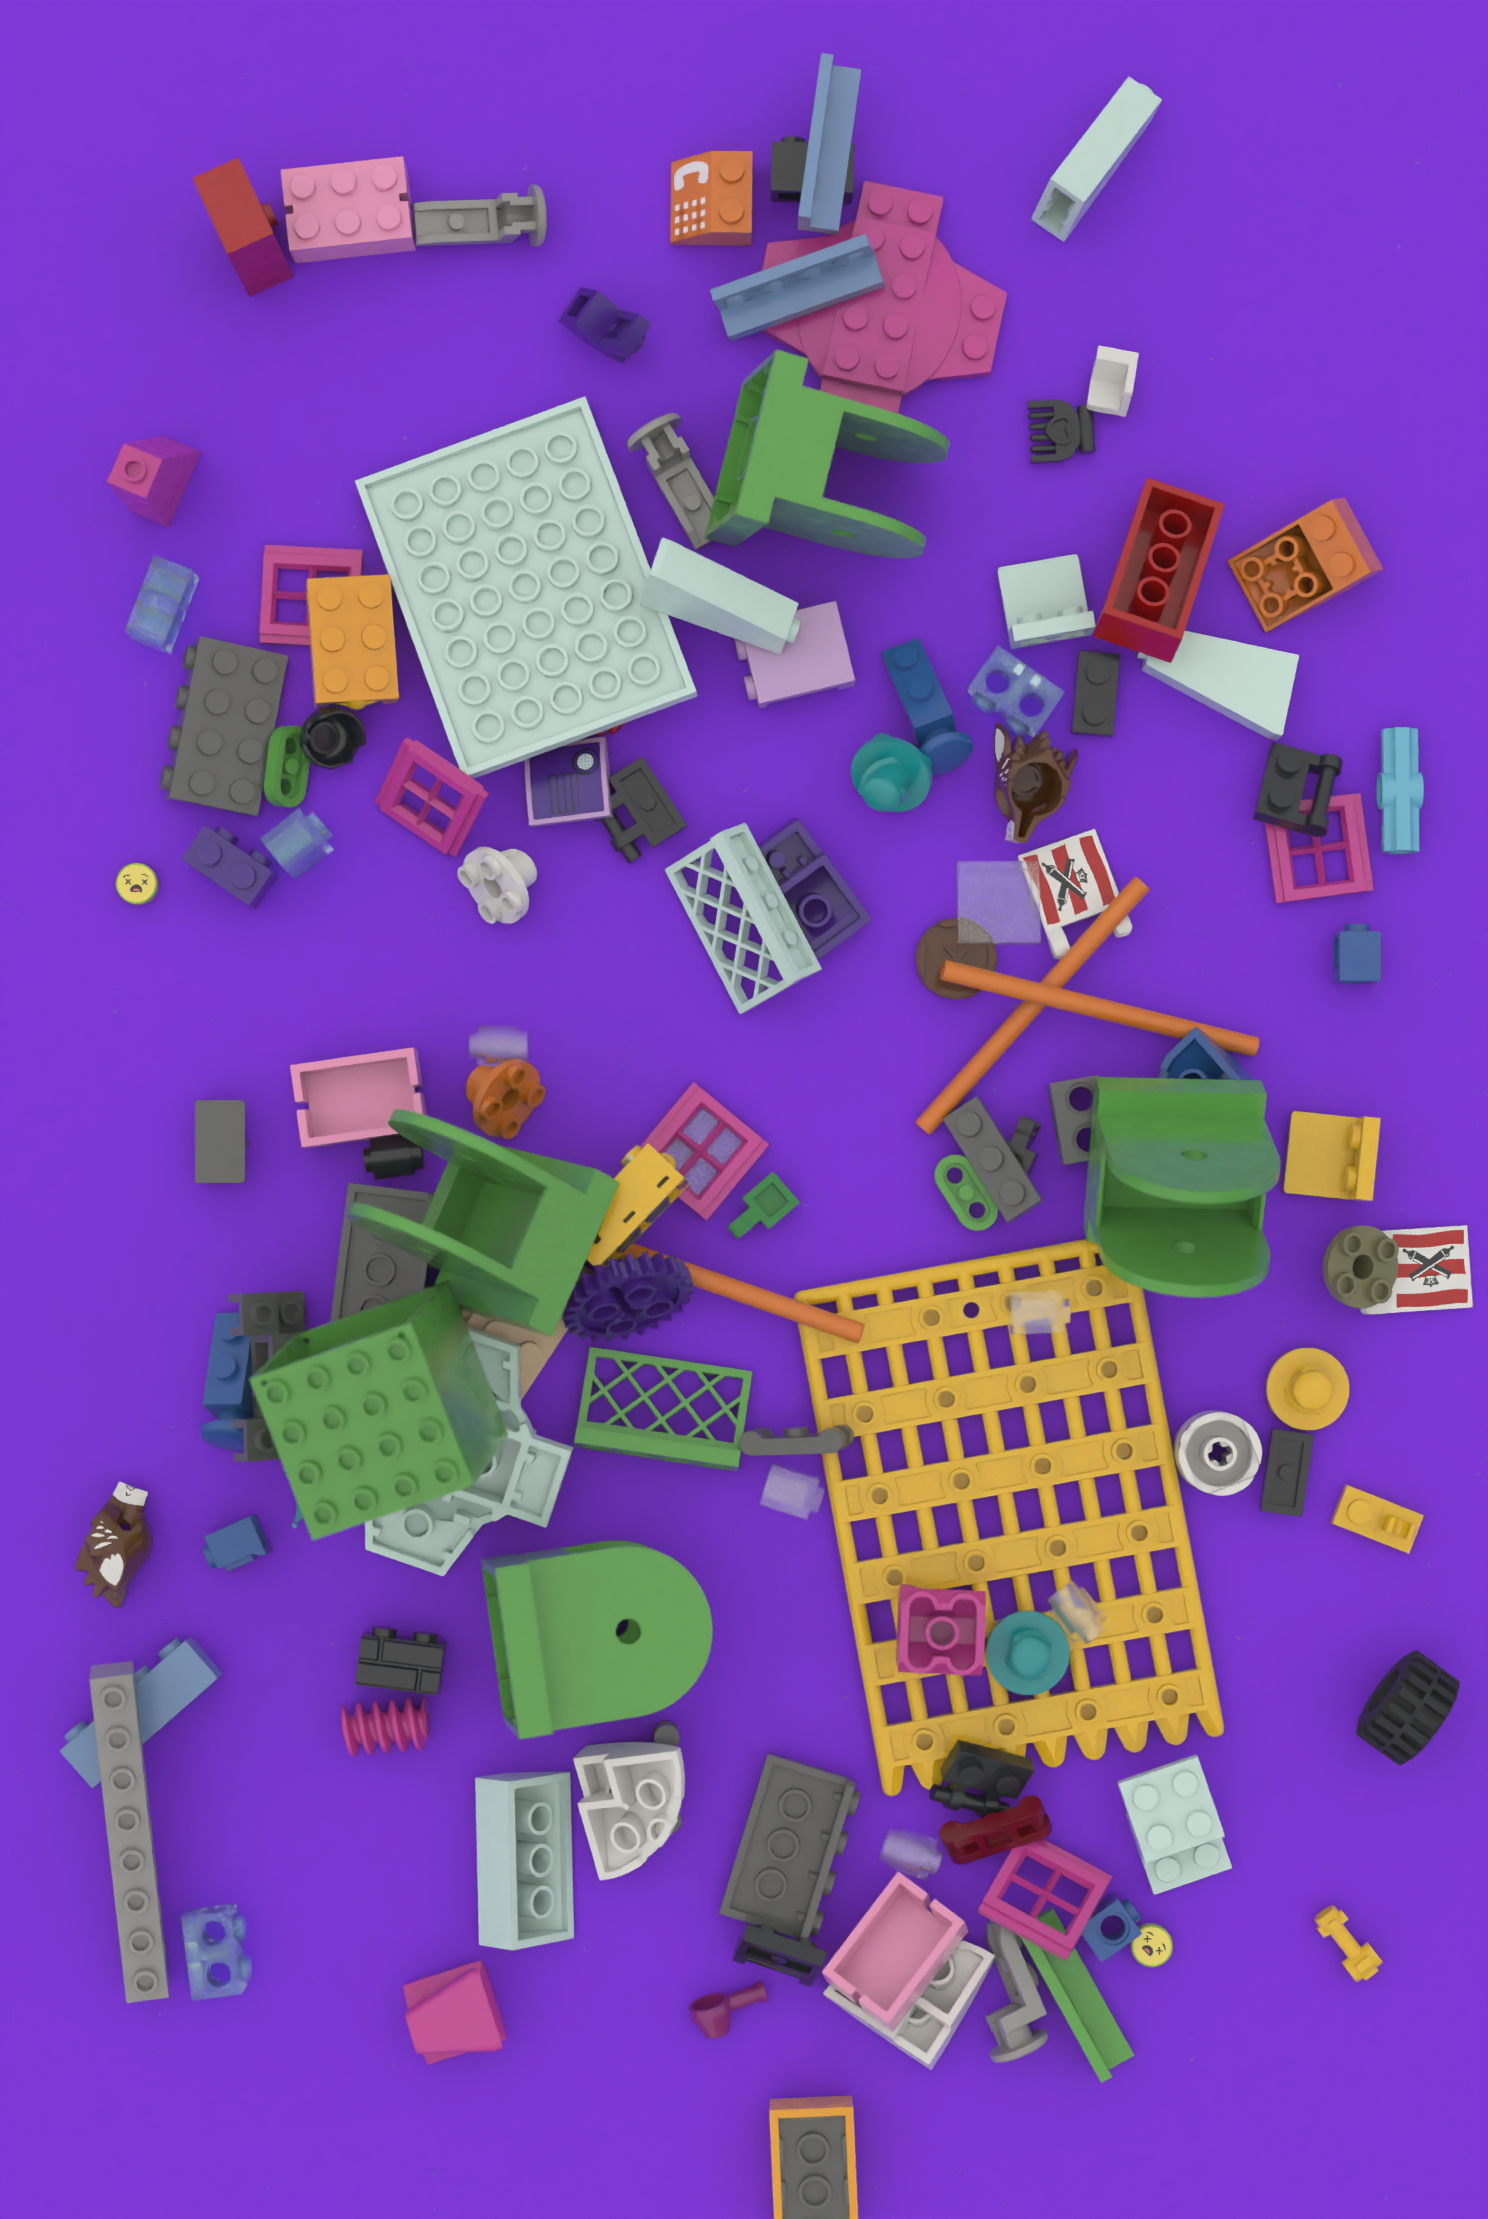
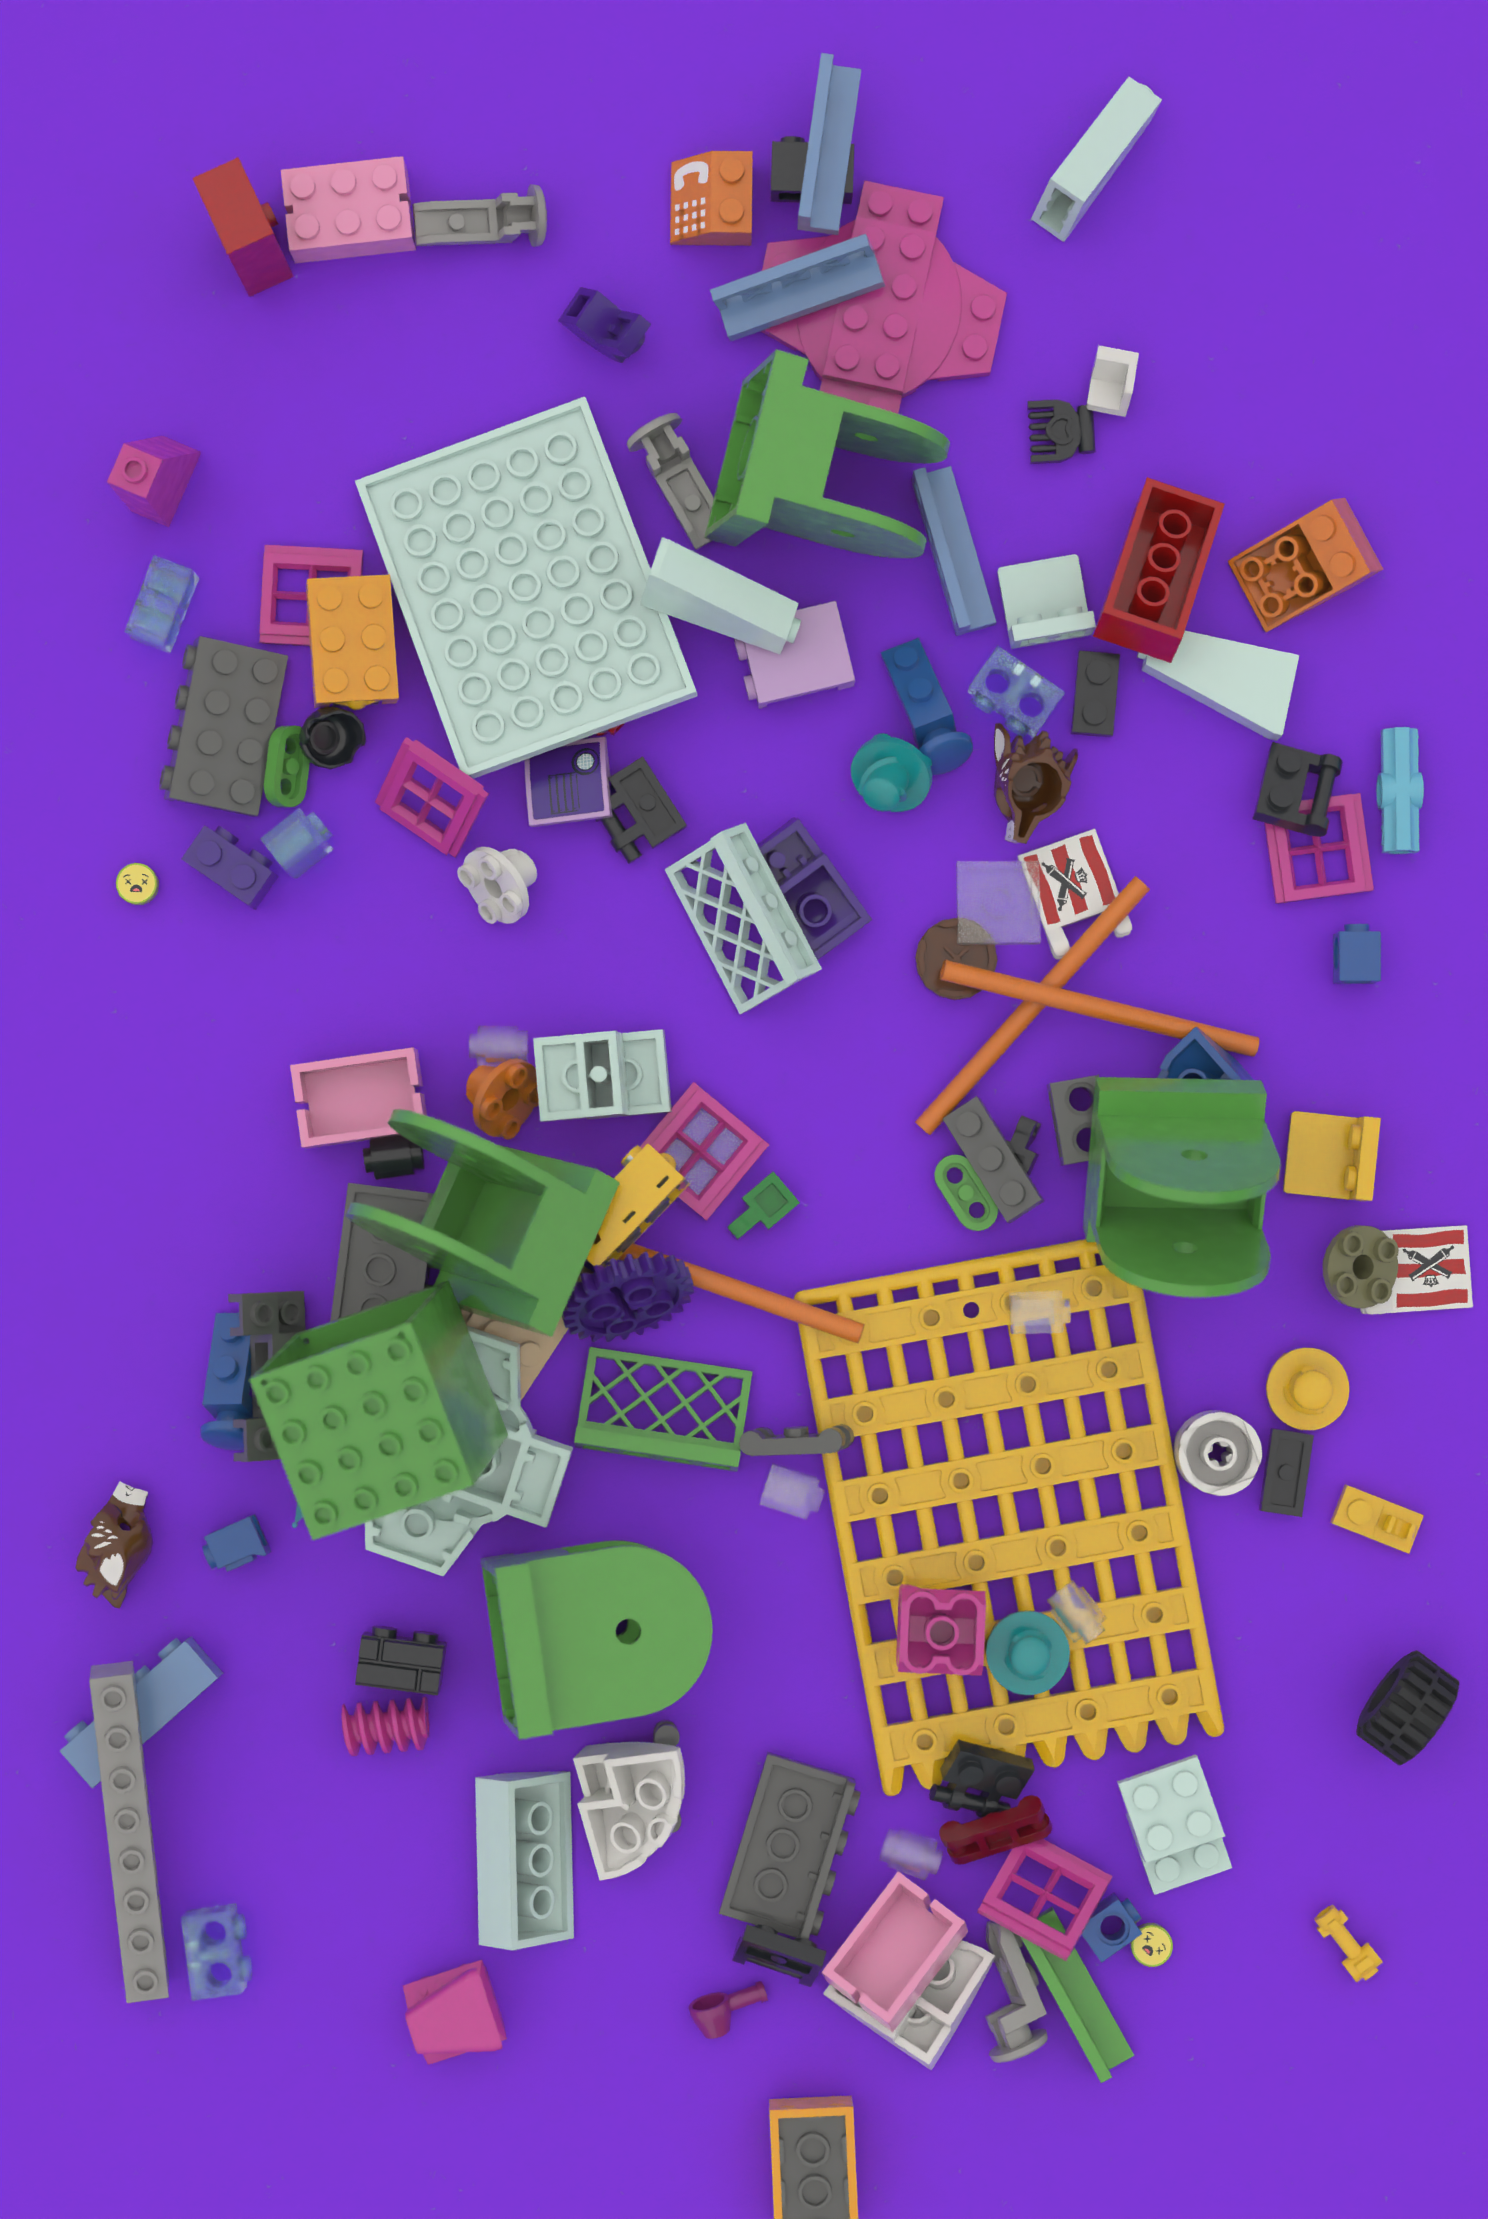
(220, 1141): dark grey panel -> none
(602, 1075): none -> light aqua bracket
(953, 550): none -> medium blue fence

